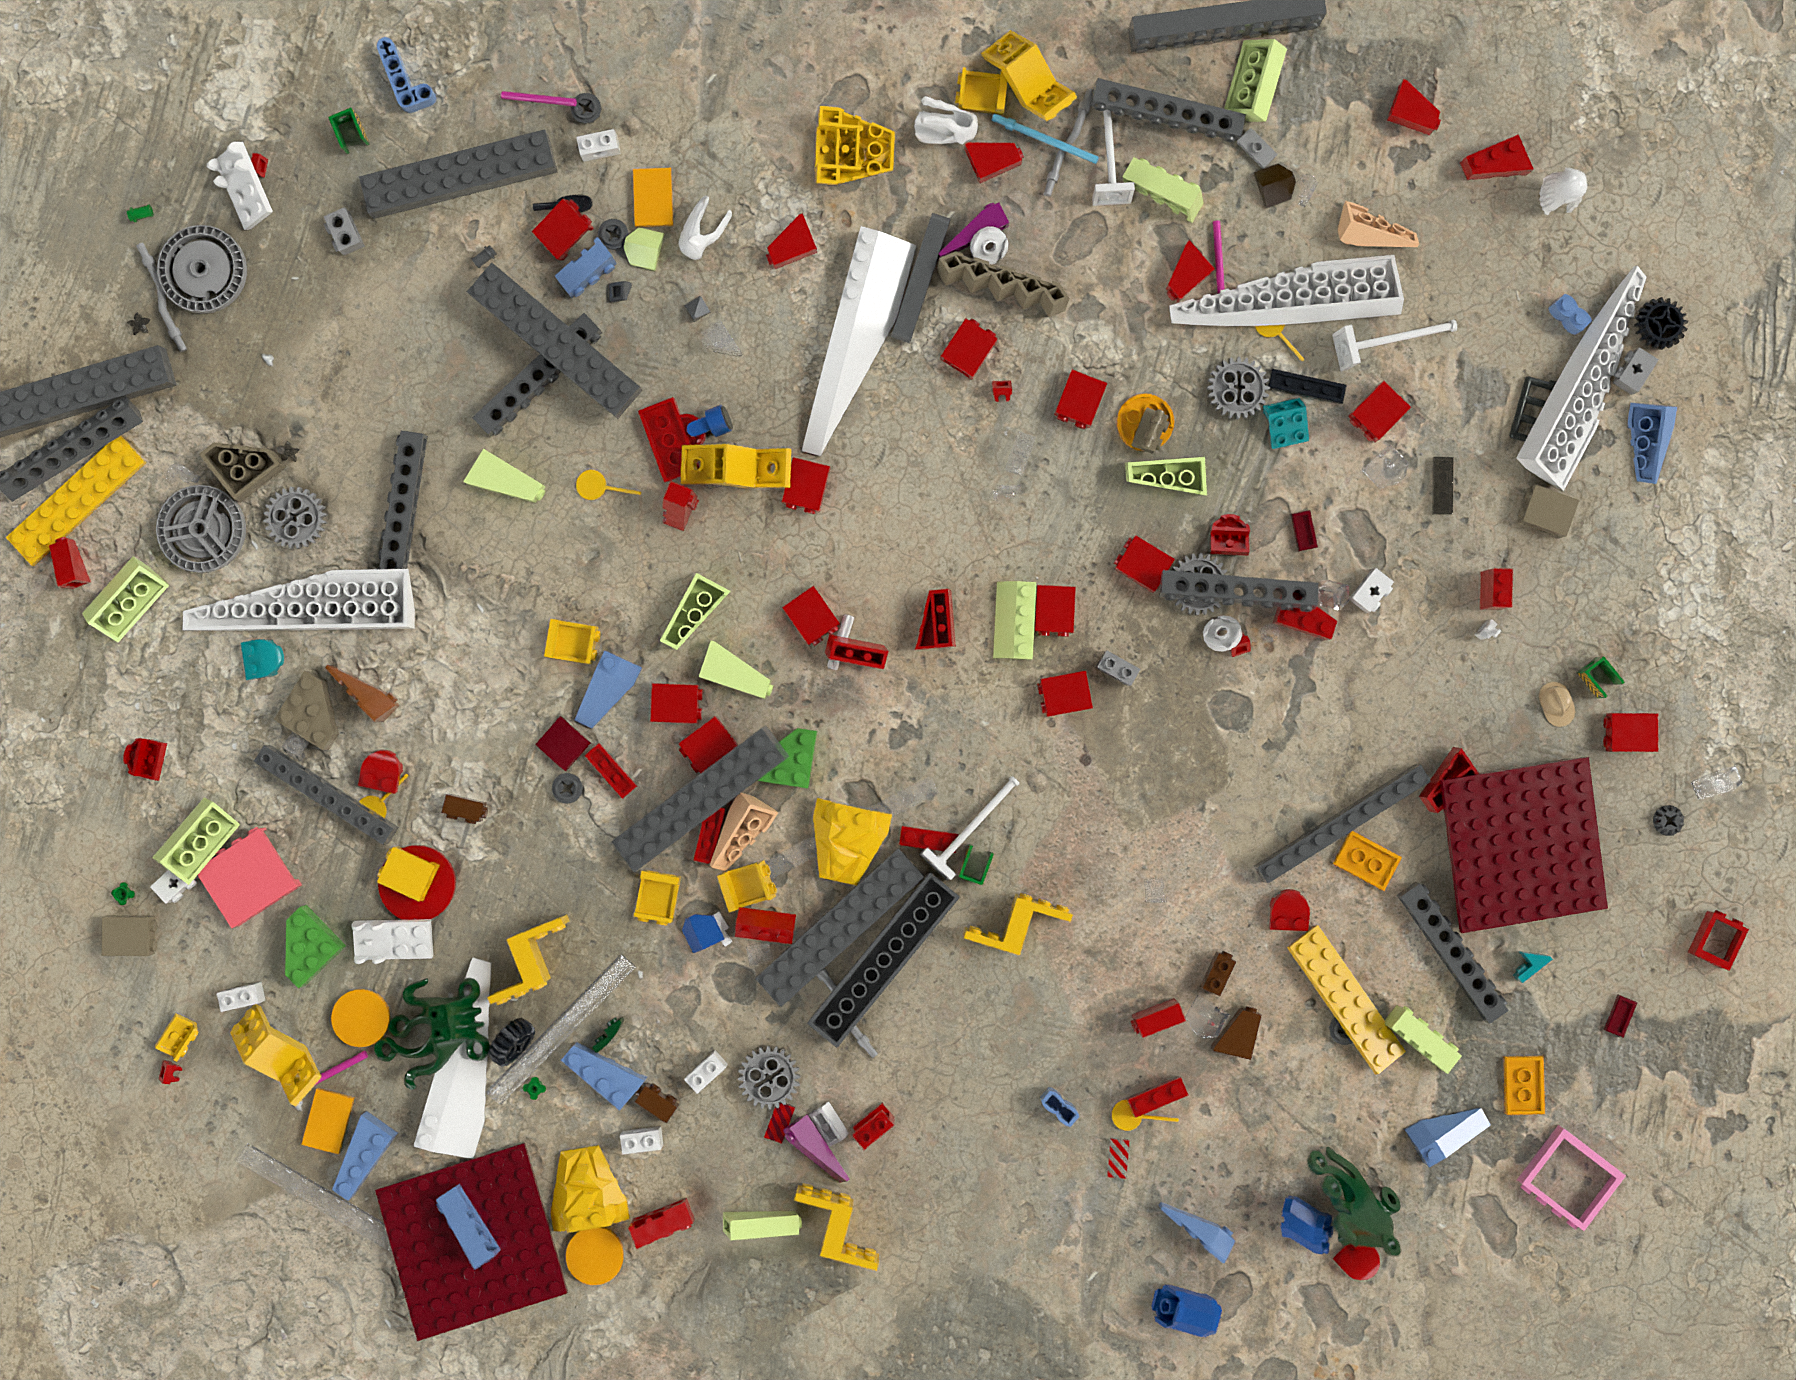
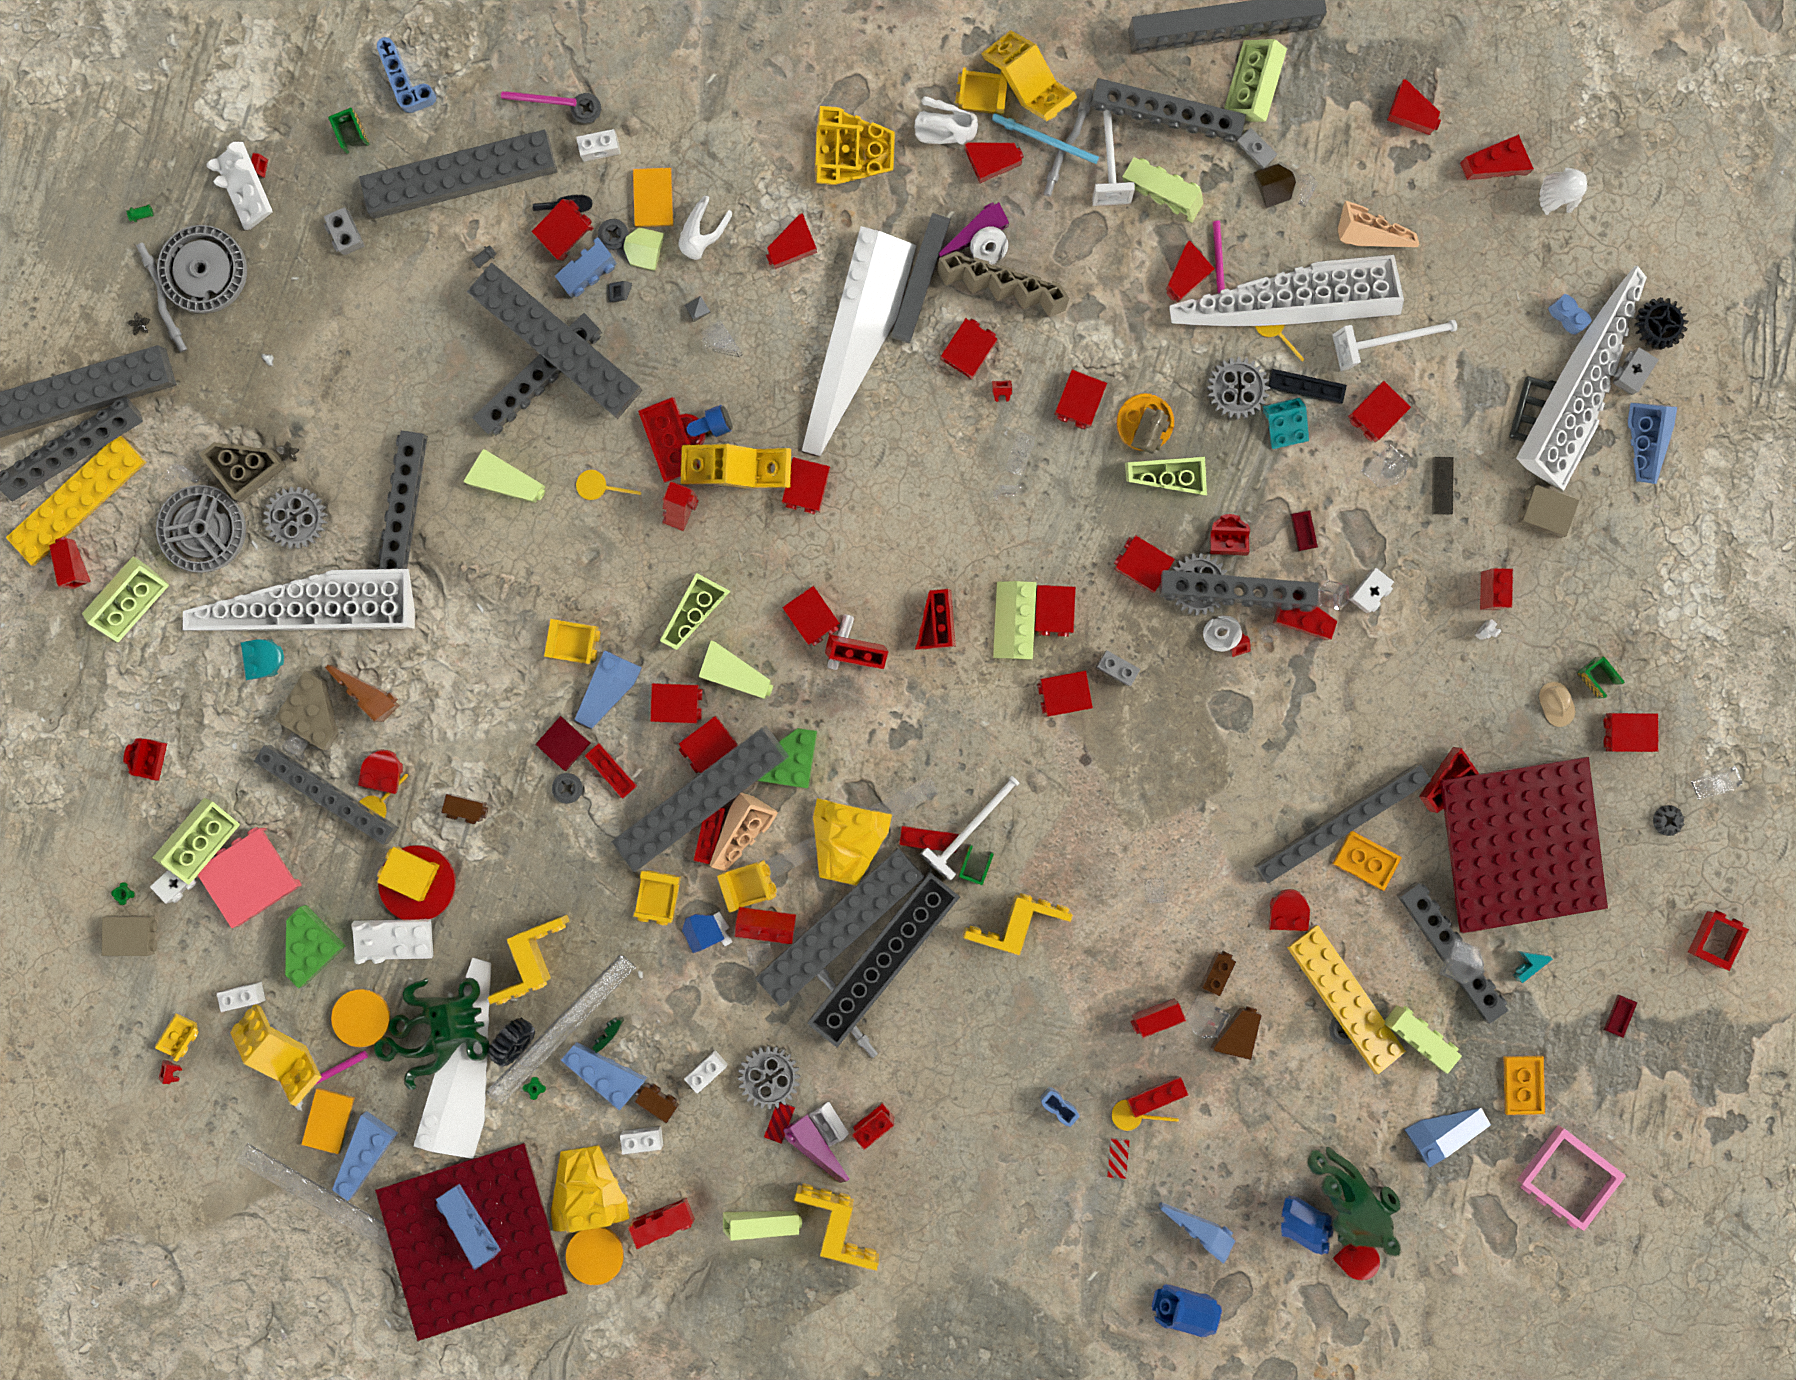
(1462, 962): none -> clear slope

